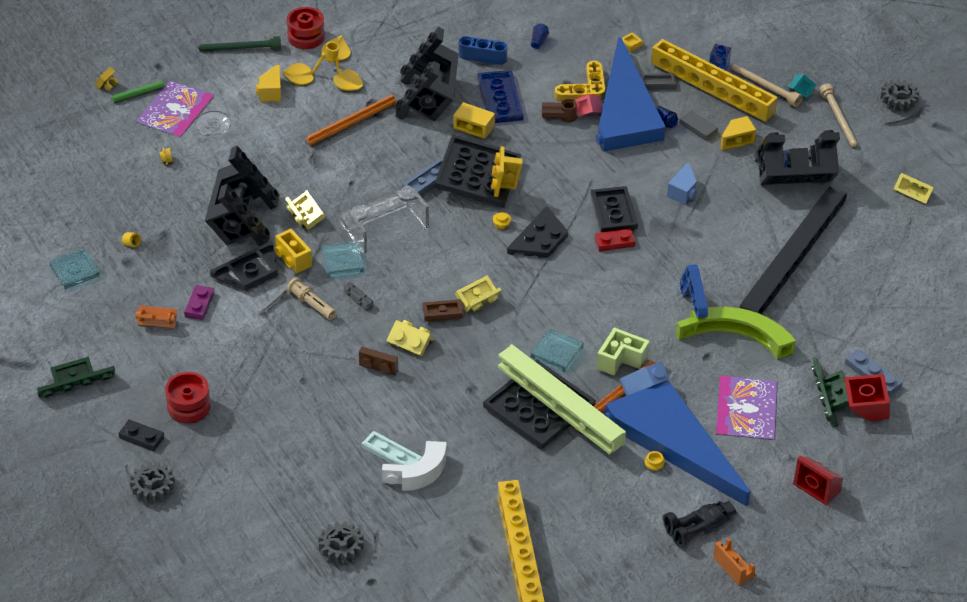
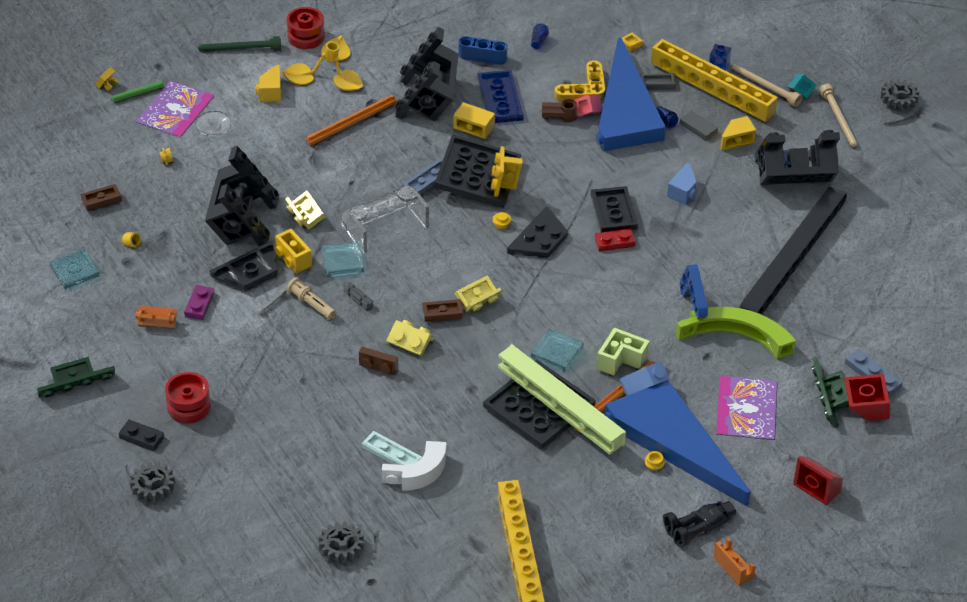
(101, 197): none -> reddish brown plate
(913, 188): light yellow slope -> none

